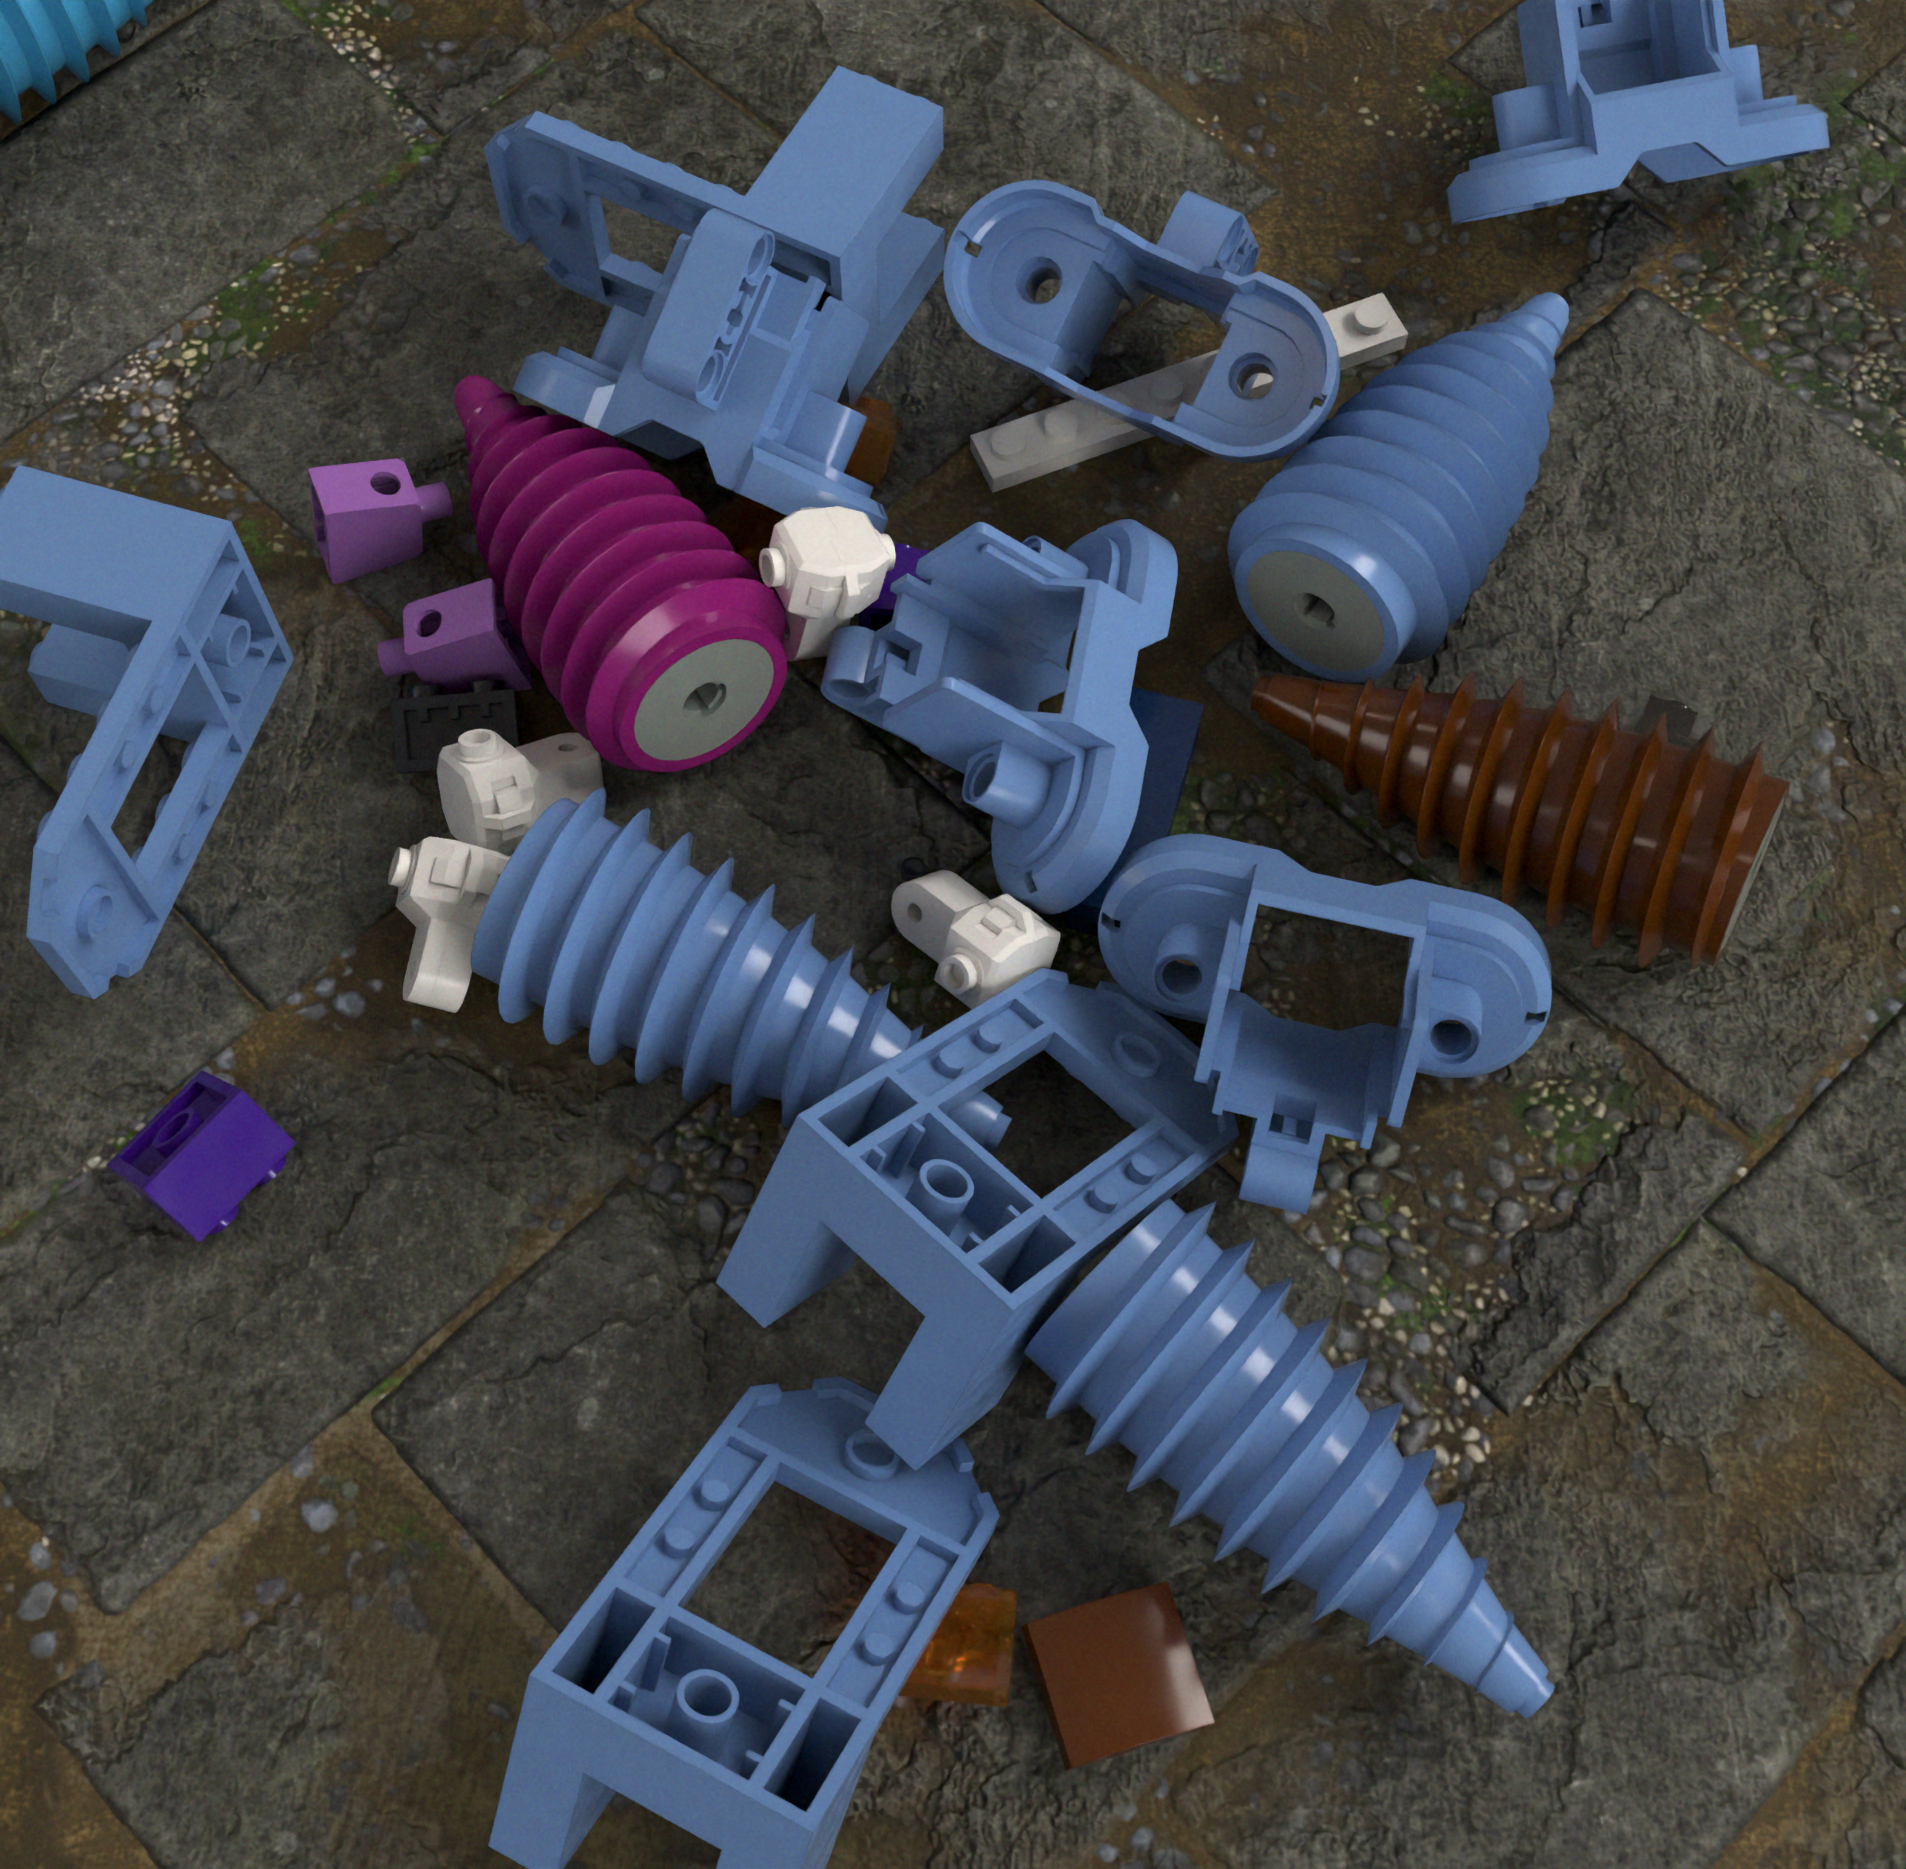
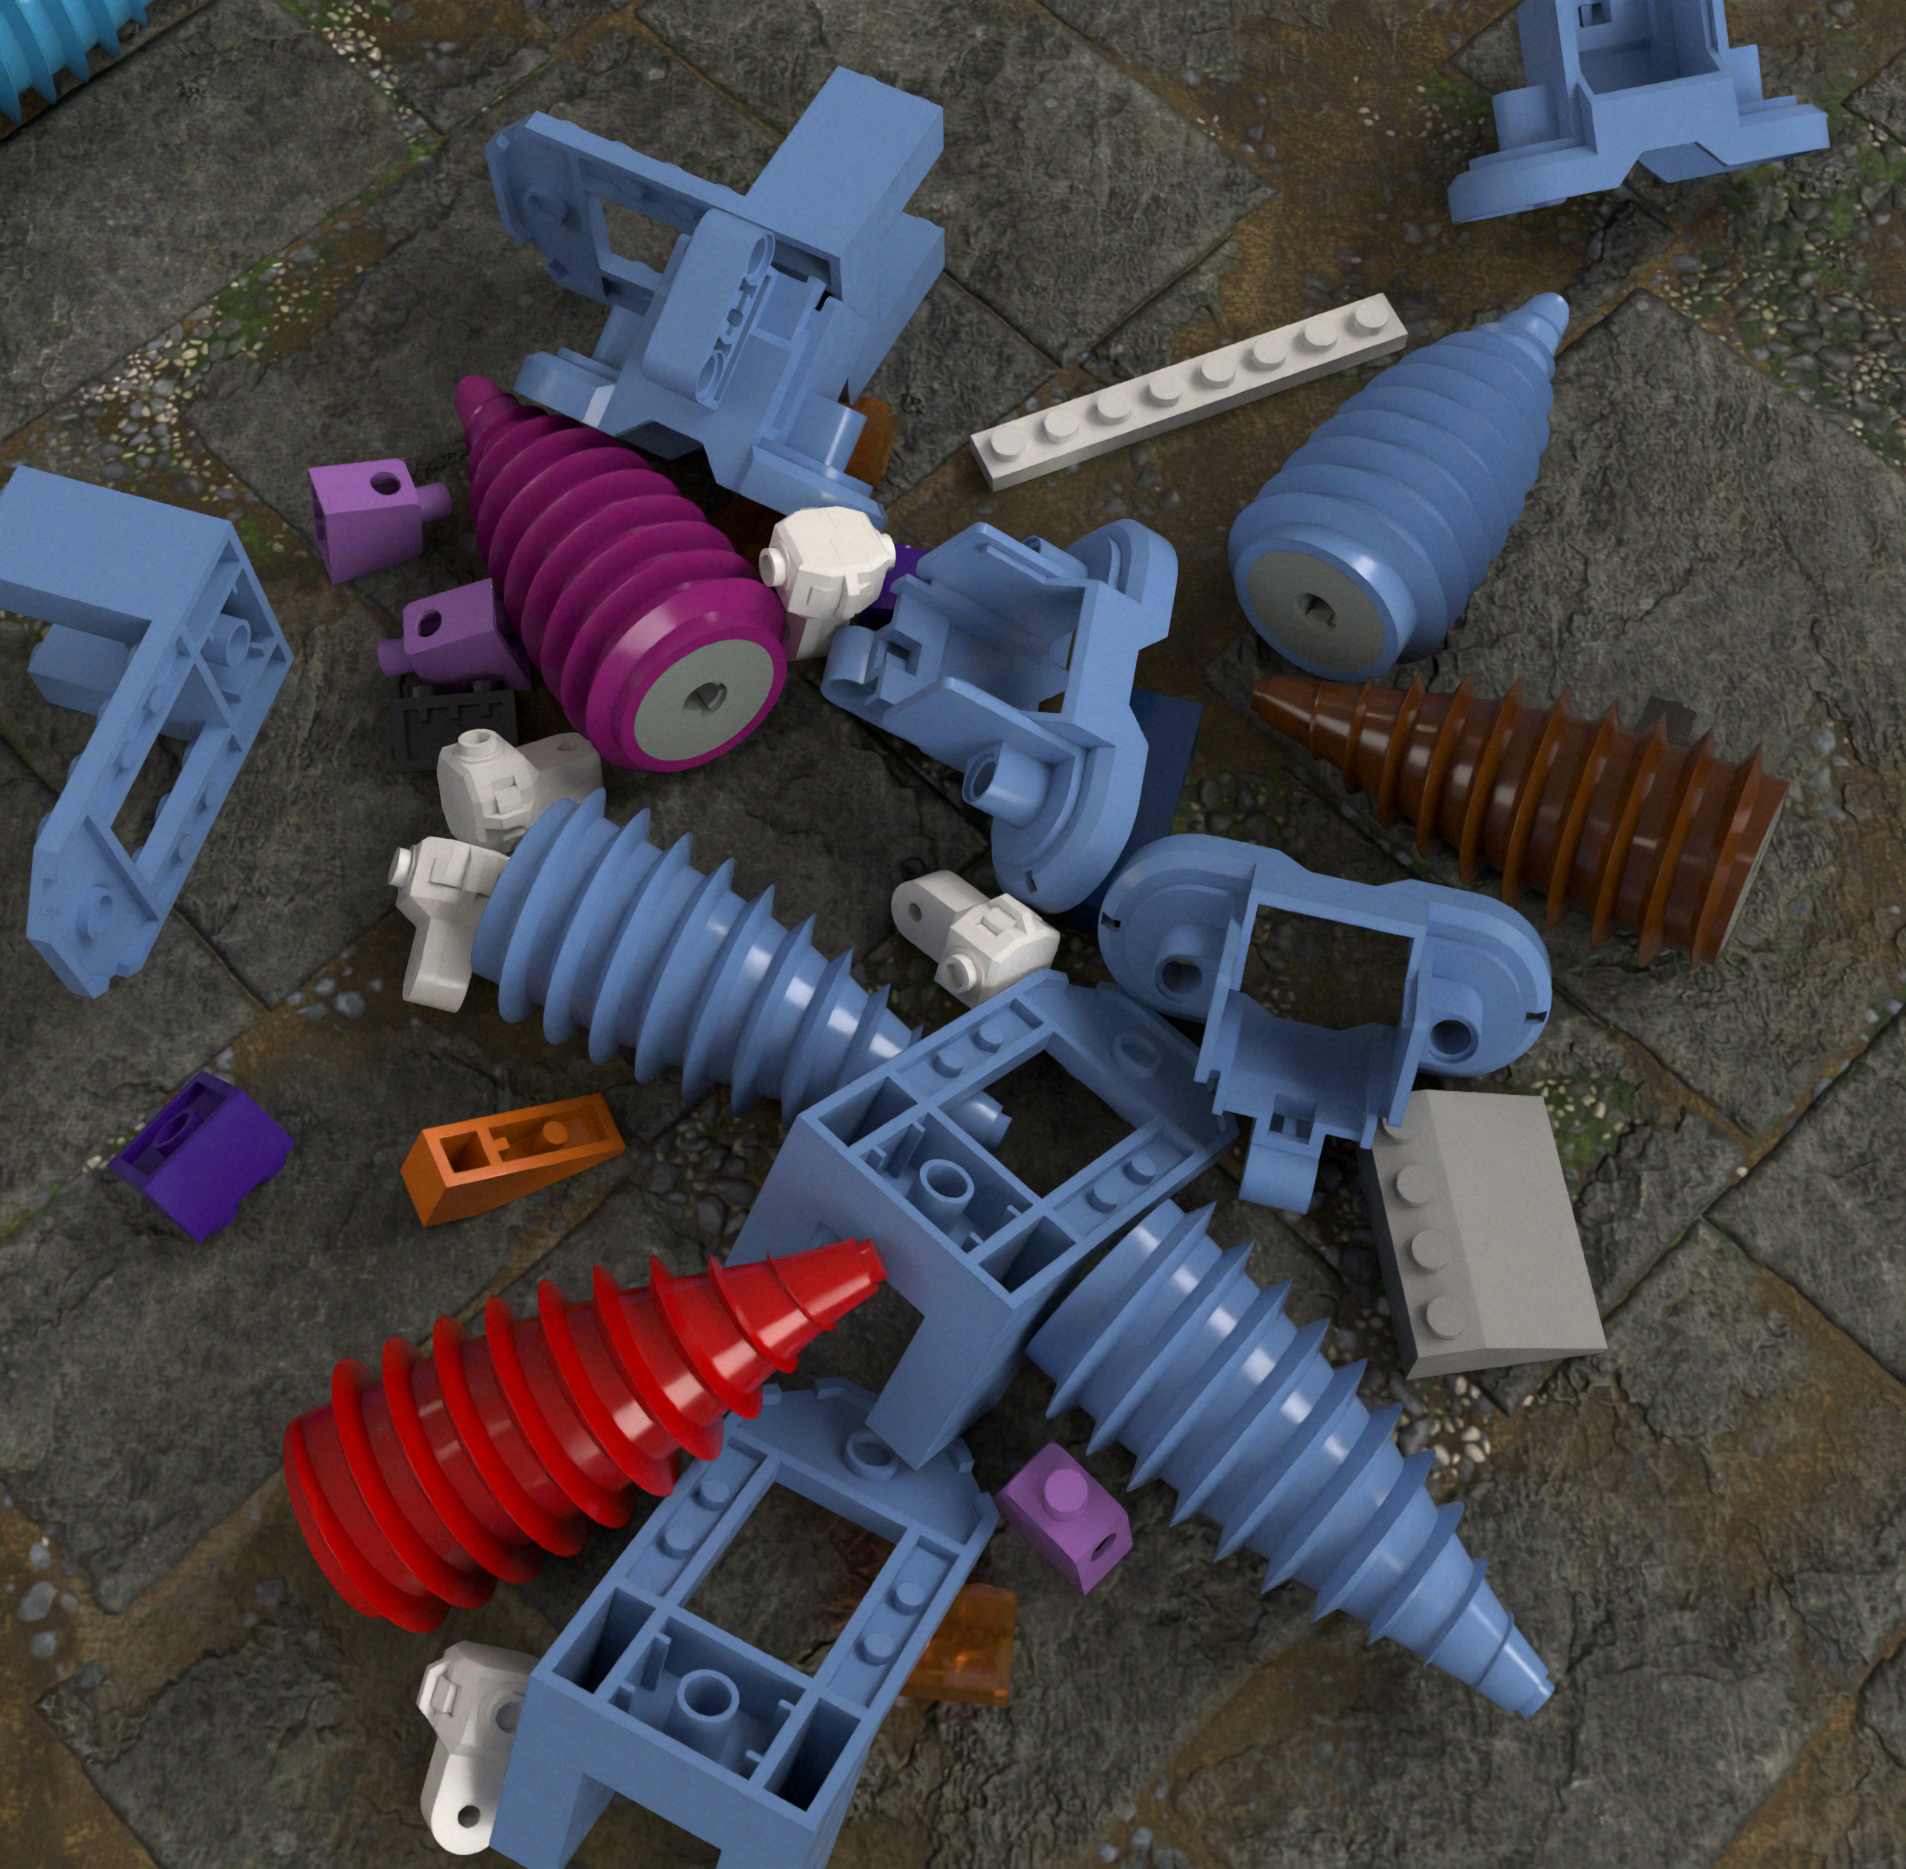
(474, 1709): none -> white piece
(506, 1155): none -> orange slope
(522, 1436): none -> red cone
(1066, 1516): none -> medium lavender torso
(1117, 1675): reddish brown slope -> none
(1202, 260): medium blue piece -> none
(1477, 1235): none -> light grey slope

